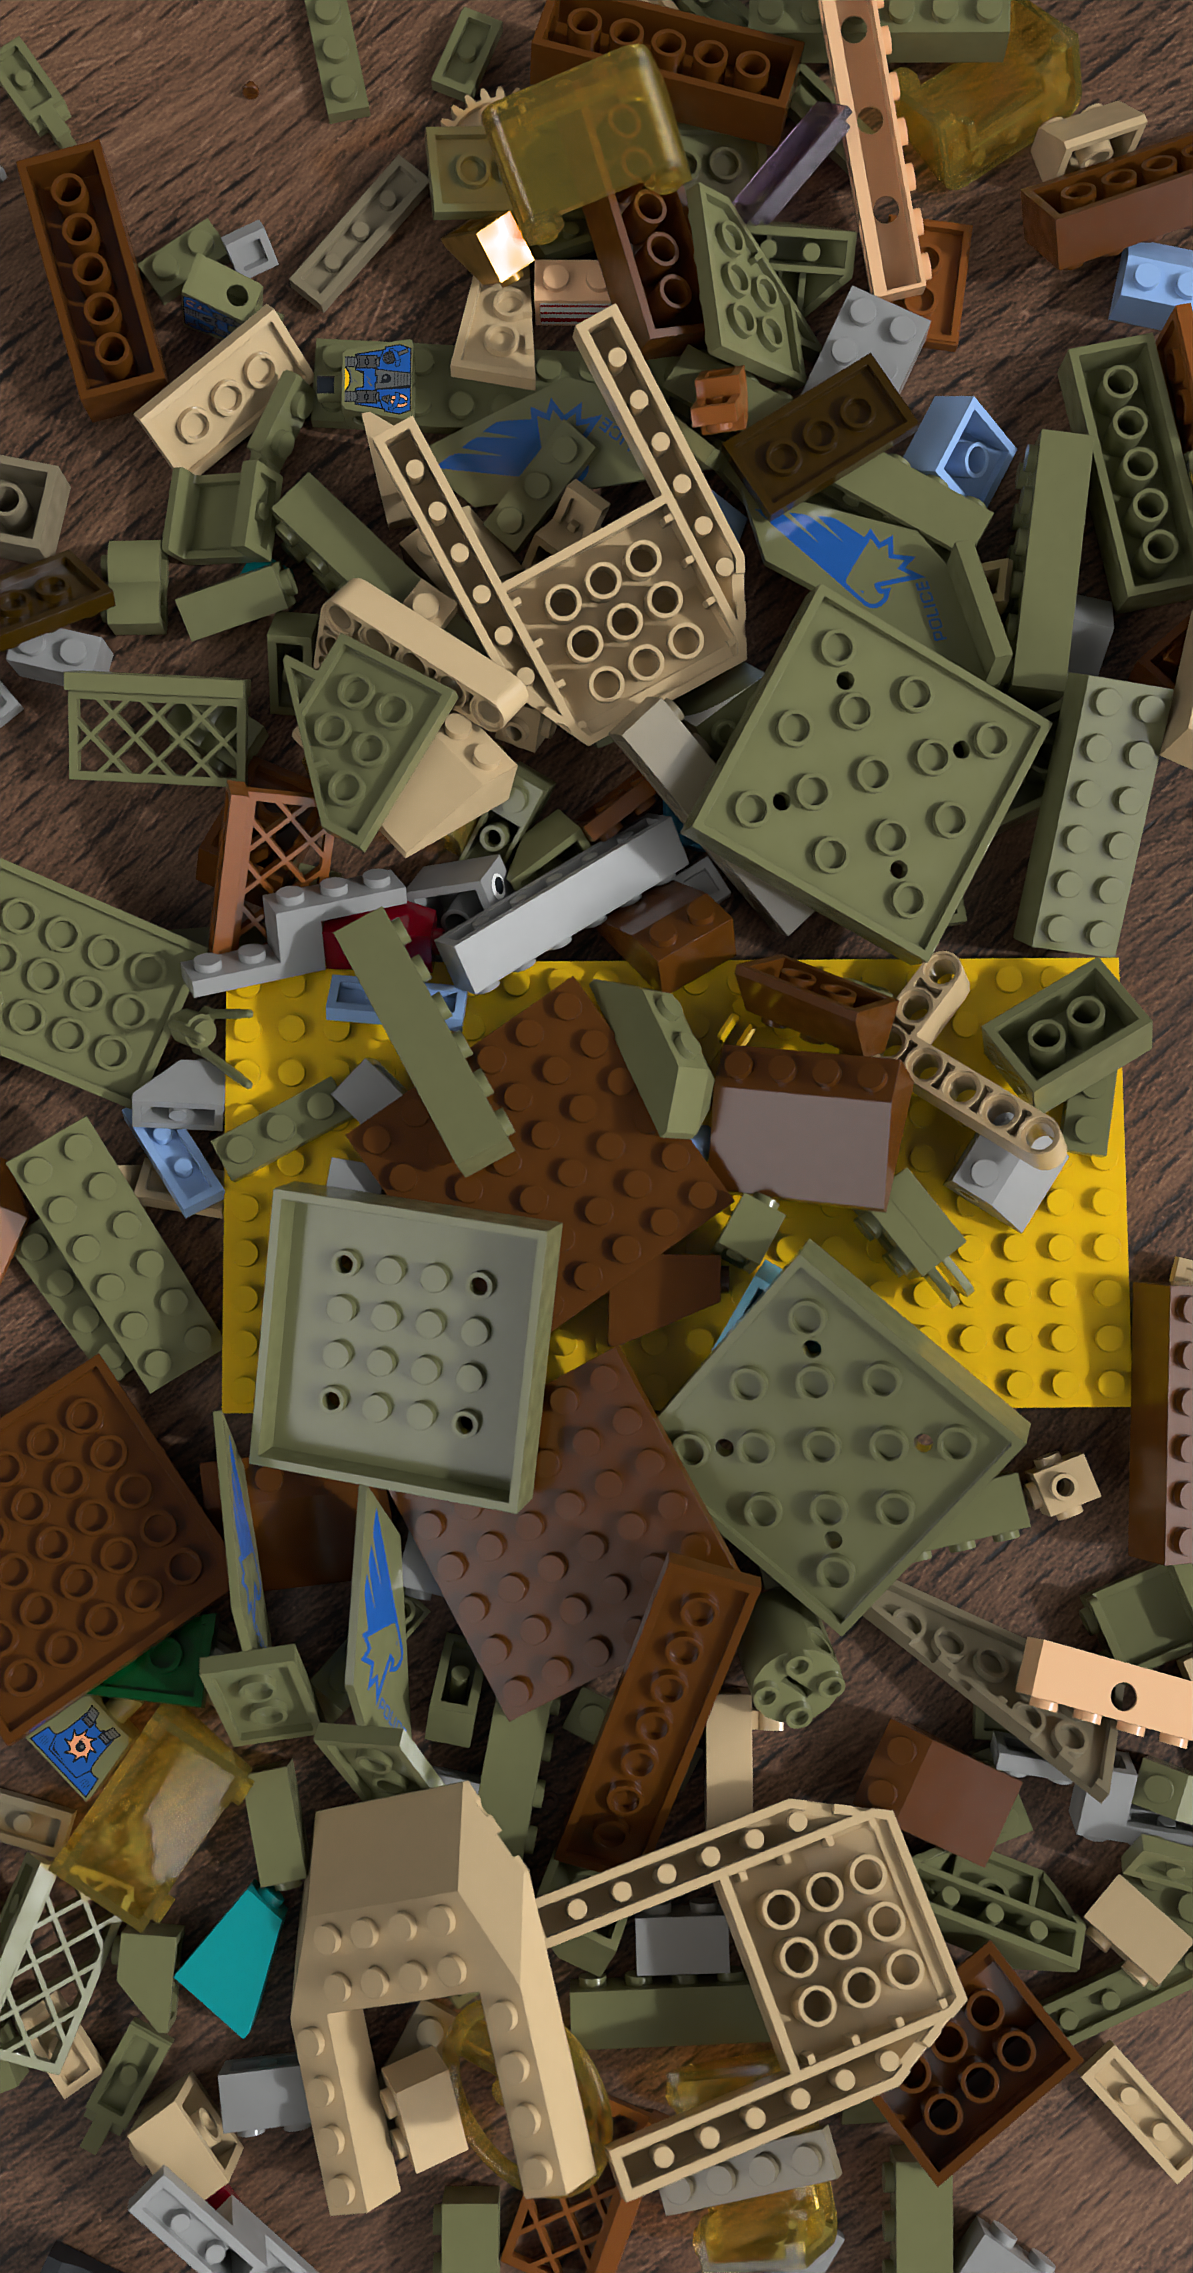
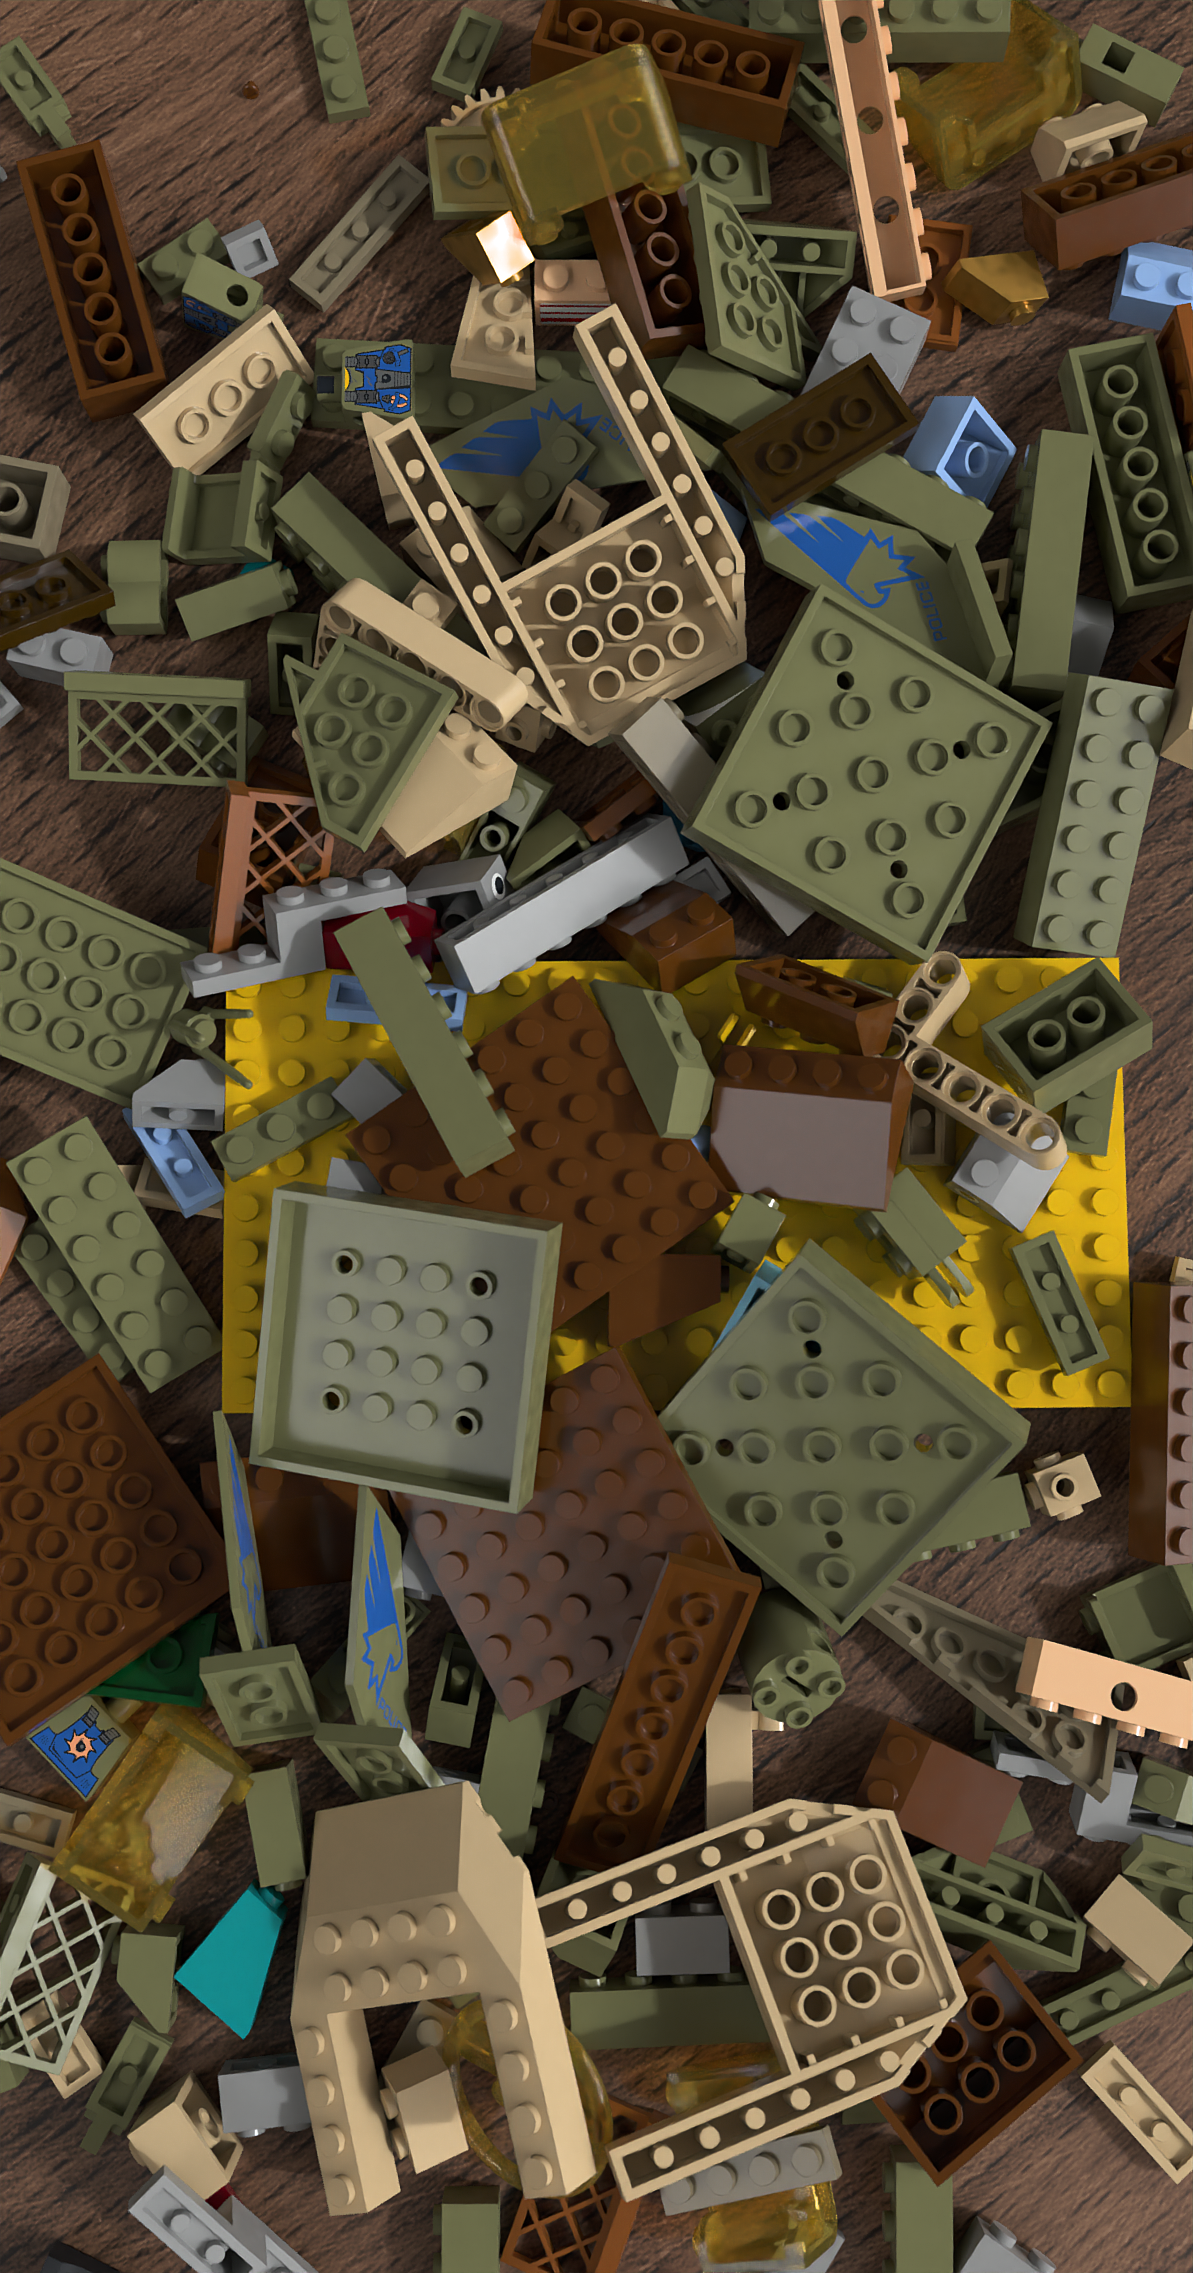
(721, 400): dark orange brick -> none
(792, 163): clear purple piece -> none
(928, 1134): none -> tan slope
(998, 286): none -> pearl gold slope
(1058, 1303): none -> olive plate
(1126, 72): none -> olive brick

